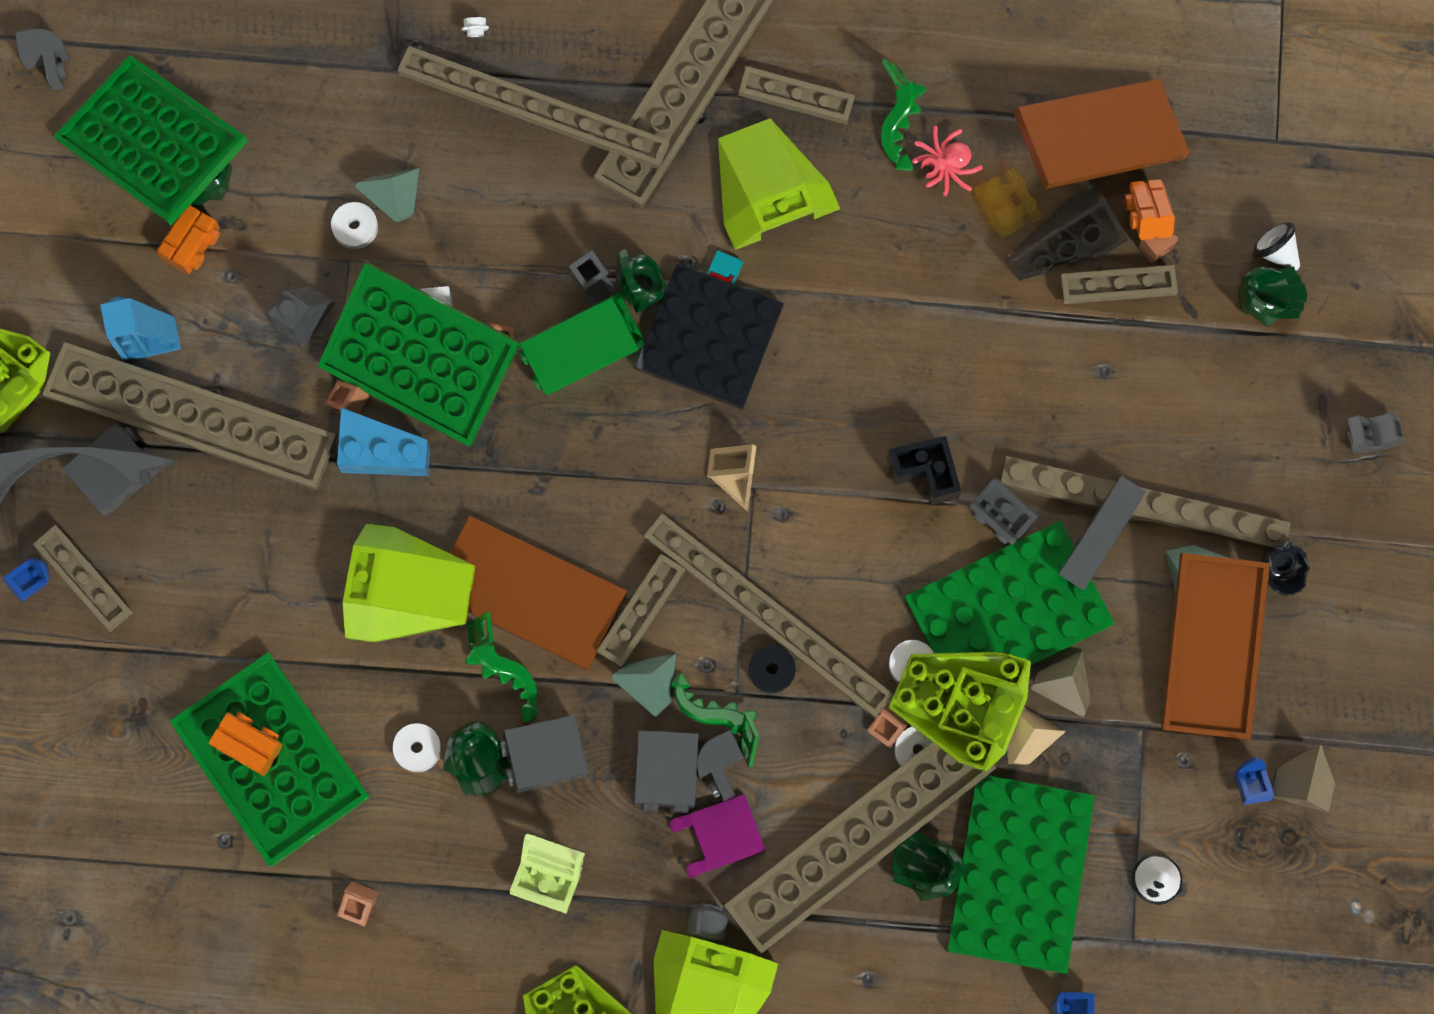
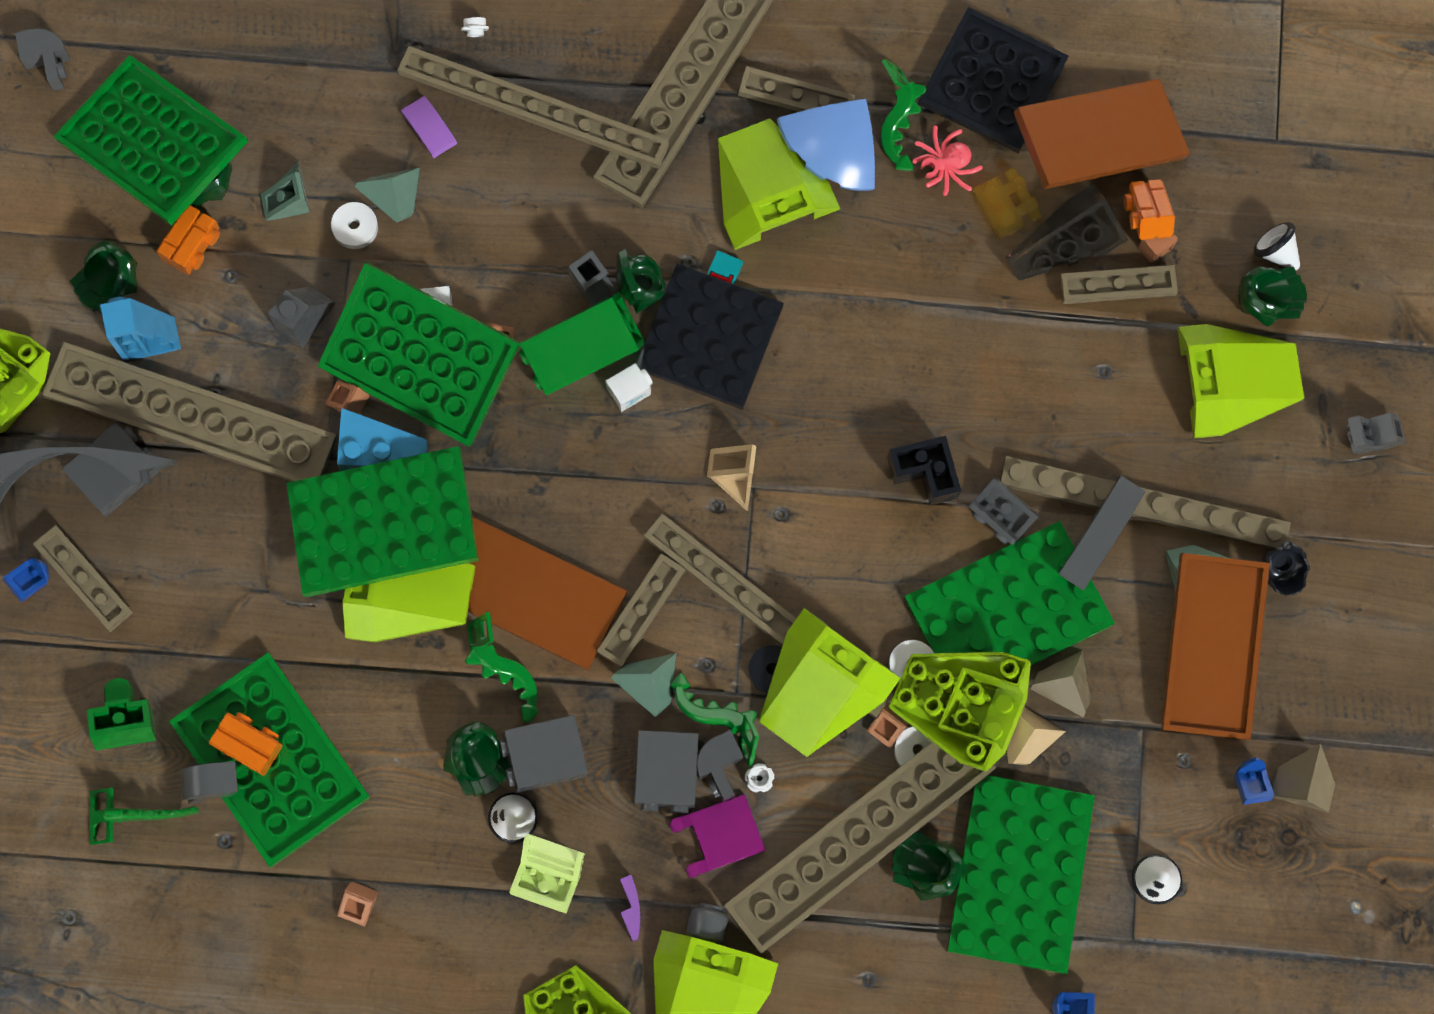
(106, 274): none -> dark green hair
(120, 815): none -> green piece
(121, 719): none -> green brick
(208, 781): none -> dark grey brick
(286, 196): none -> sand green slope
(382, 521): none -> green plate
(417, 734): white piece -> none
(429, 127): none -> medium lavender slope
(512, 817): none -> white hat
(629, 386): none -> white brick
(632, 915): none -> medium lavender slope
(751, 777): none -> white plate
(821, 685): none -> lime wedge
(834, 142): none -> medium blue brick
(989, 75): none -> black plate
(1237, 377): none -> lime wedge

